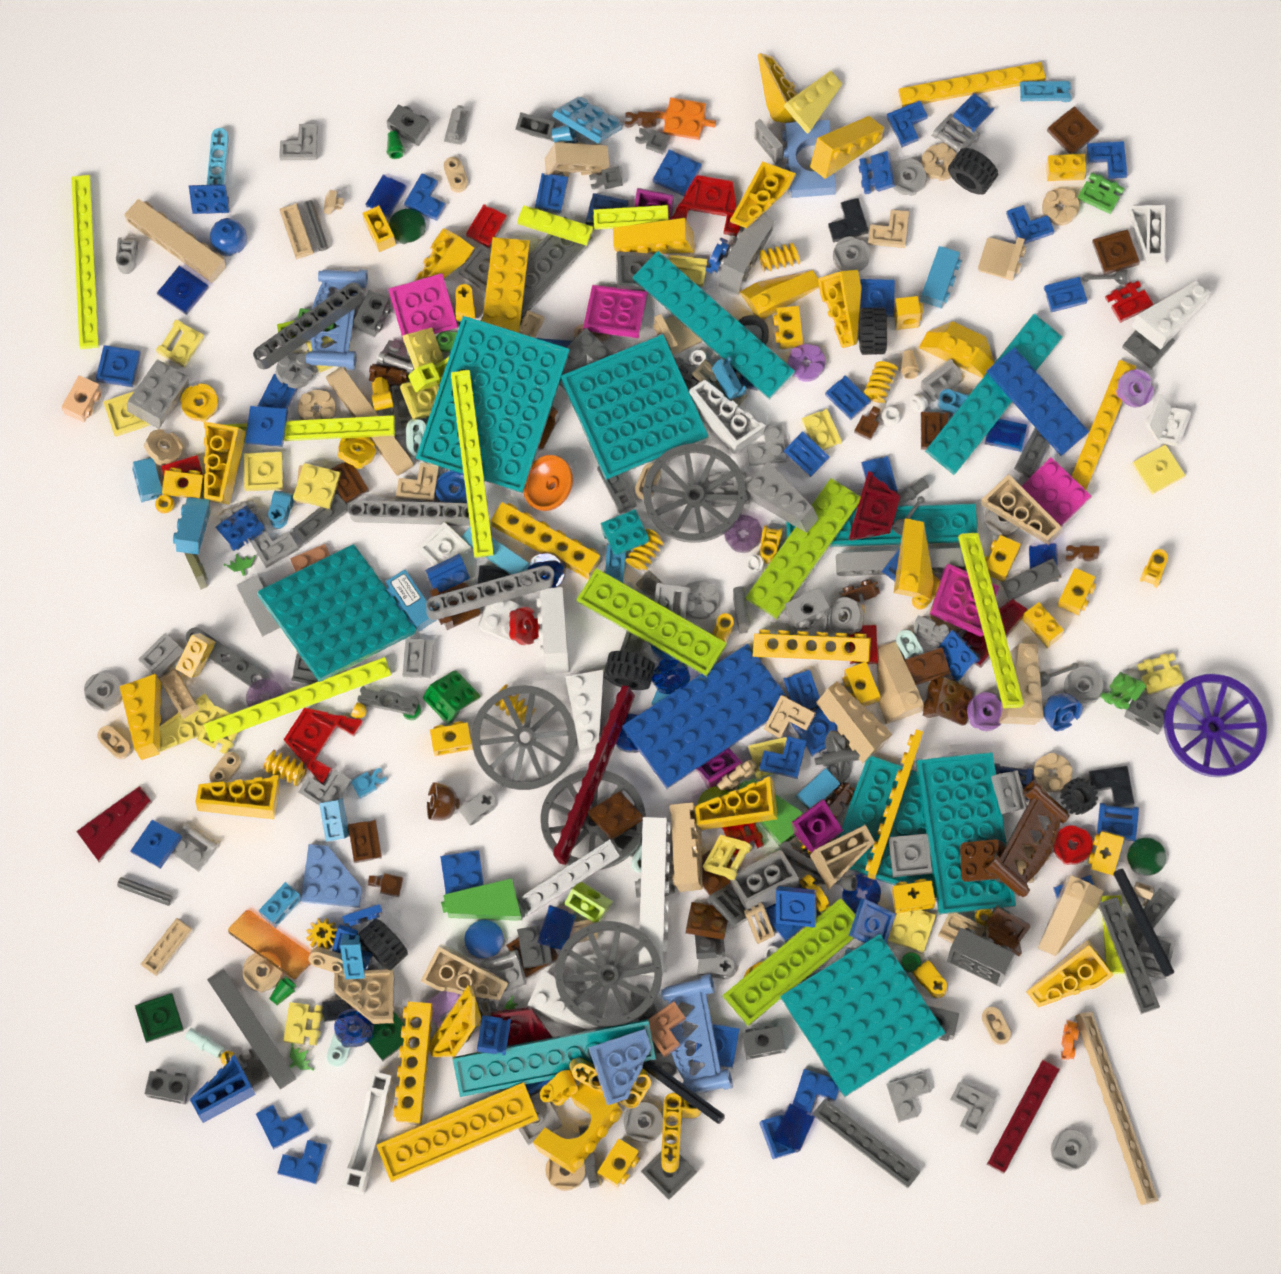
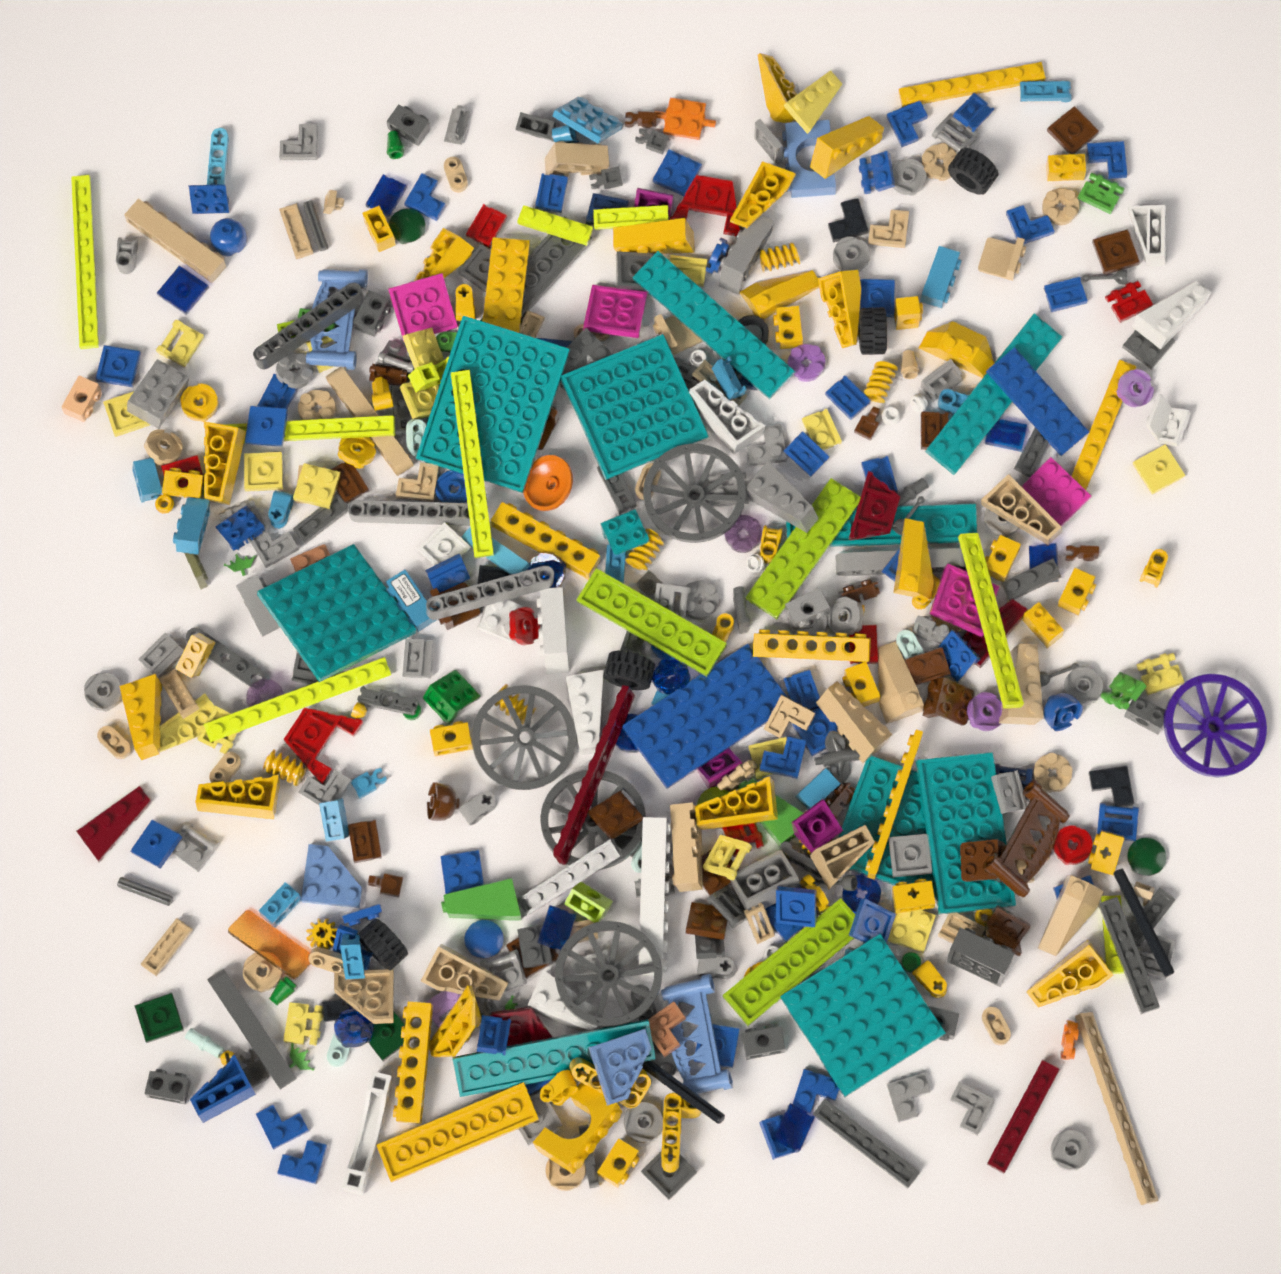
(1087, 791): black tyre -> none

